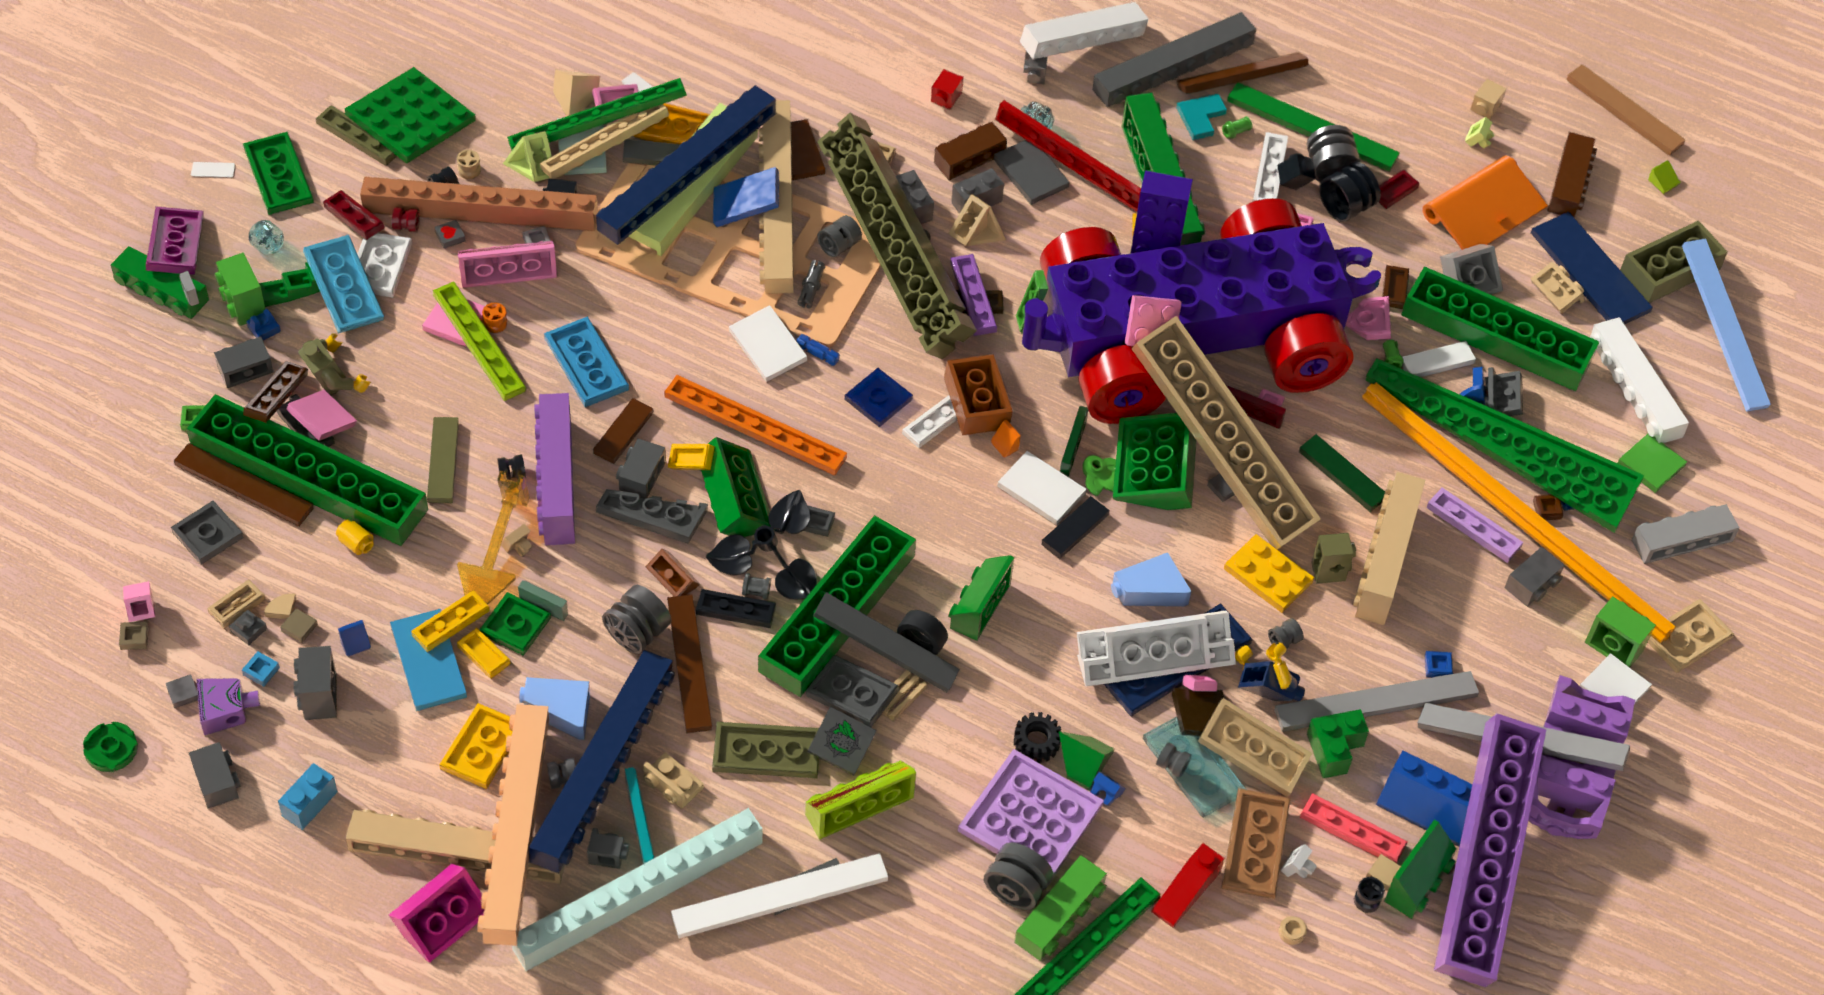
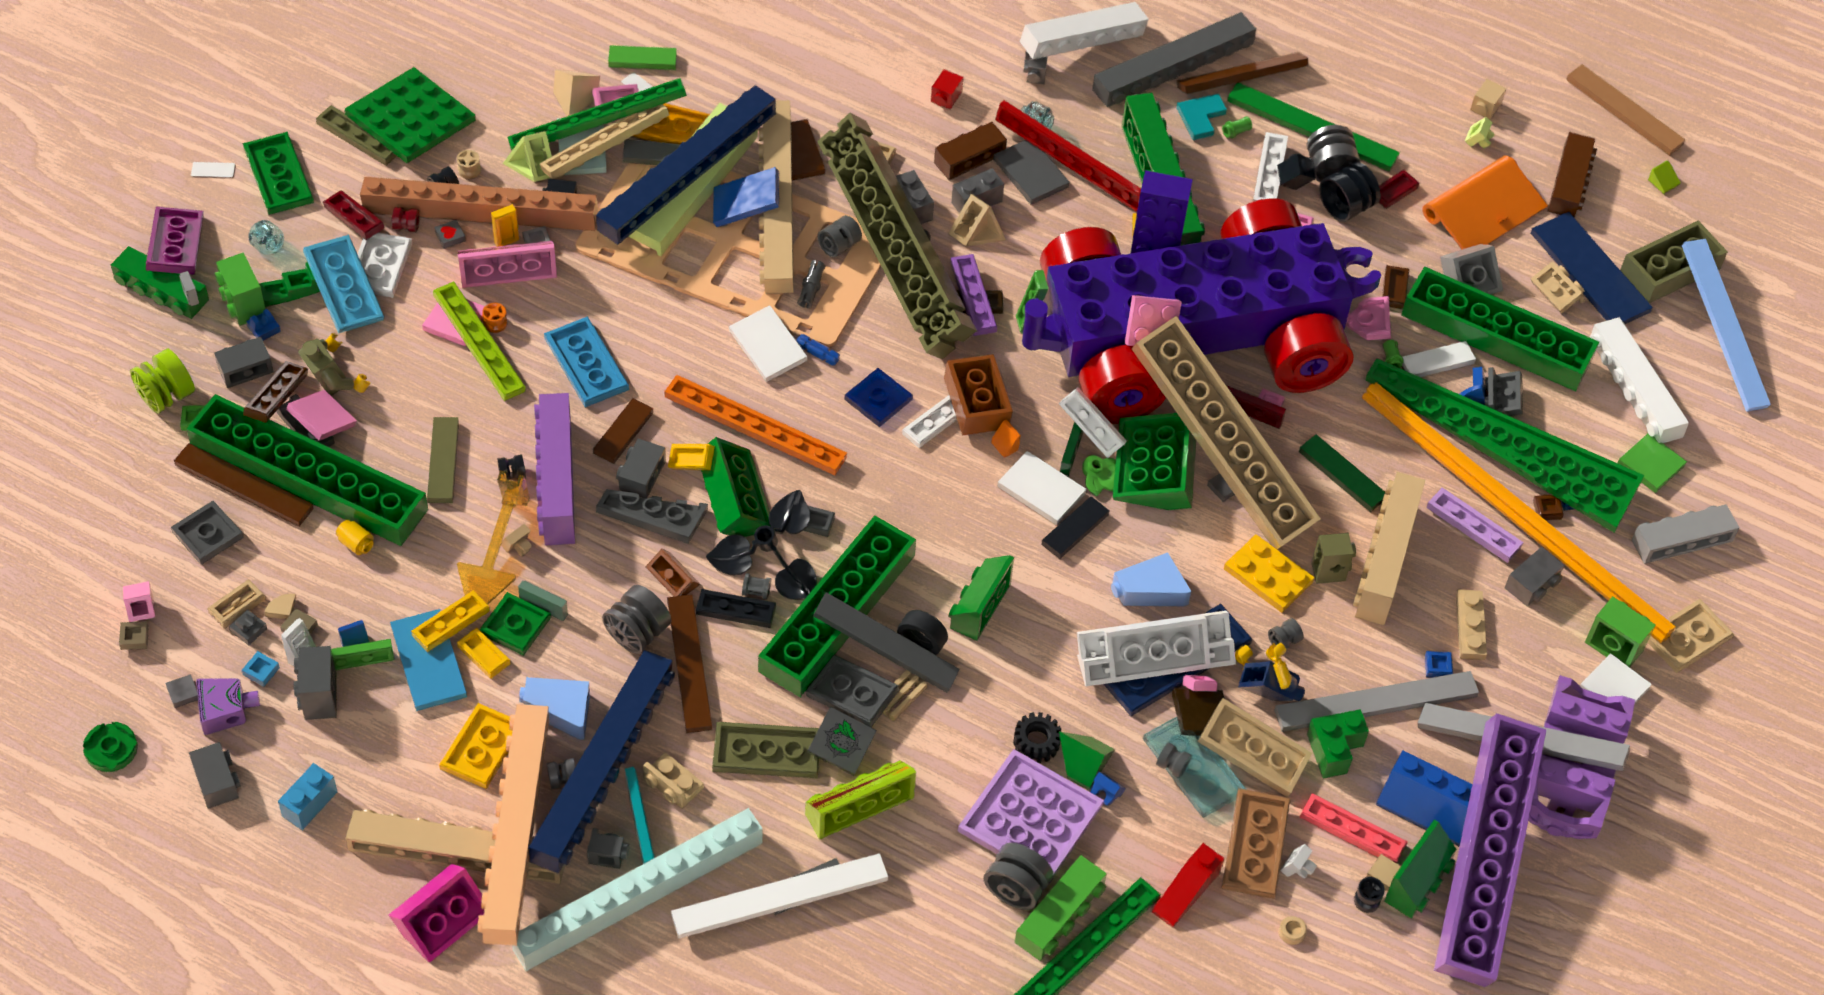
(164, 379): none -> lime wheel
(296, 637): none -> white slope
(363, 654): none -> bright green tile
(505, 226): none -> yellow tile
(642, 57): none -> bright green tile
(1092, 422): none -> white tile
(1471, 624): none -> tan plate

